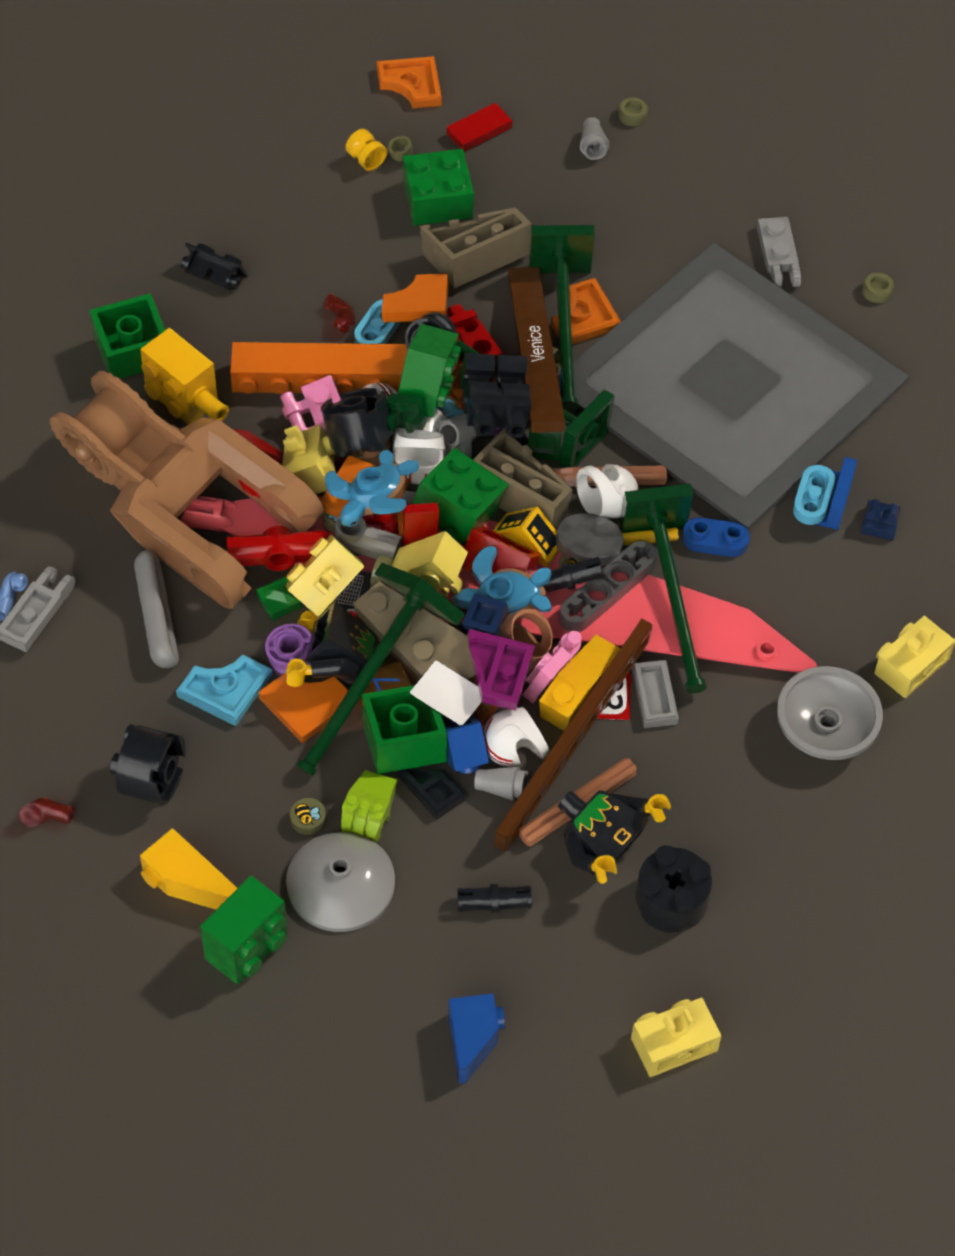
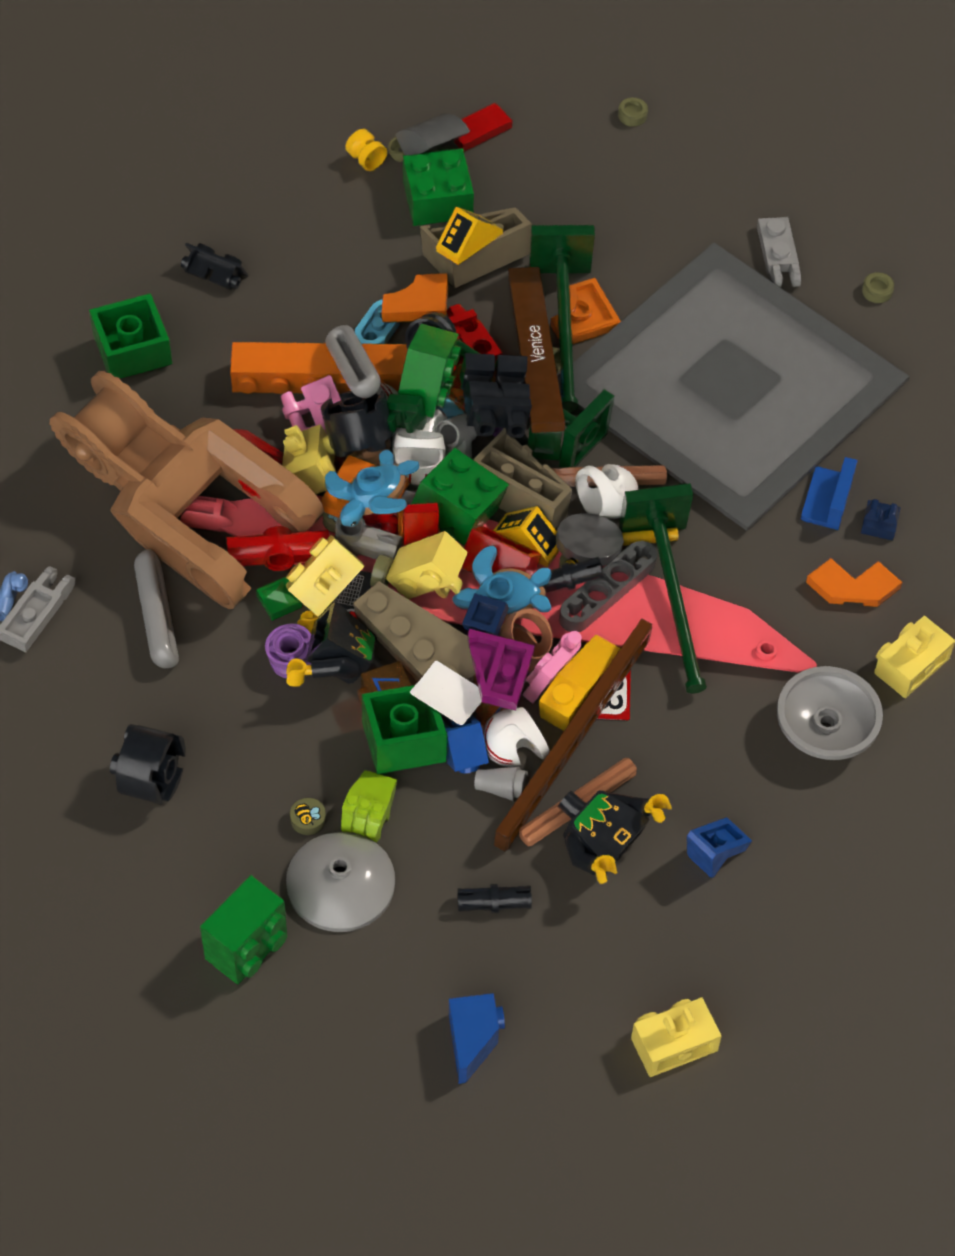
(44, 810): clear red arm -> none
(181, 378): yellow brick -> none
(184, 872): yellow slope -> none
(225, 690): medium azure tile -> none
(304, 707): orange tile -> none
(343, 310): clear red arm -> none
(353, 361): none -> light grey piece
(413, 79): orange tile -> none
(417, 596): dark green tile -> none
(431, 134): none -> dark grey brick
(433, 790): black tile -> none
(466, 235): none -> yellow slope
(593, 141): light grey cone -> none
(655, 694): light grey tile -> none
(673, 889): black brick -> none
(714, 843): none -> blue slope
(716, 537): blue plate -> none
(814, 497): medium azure plate -> none
(839, 586): none -> orange tile

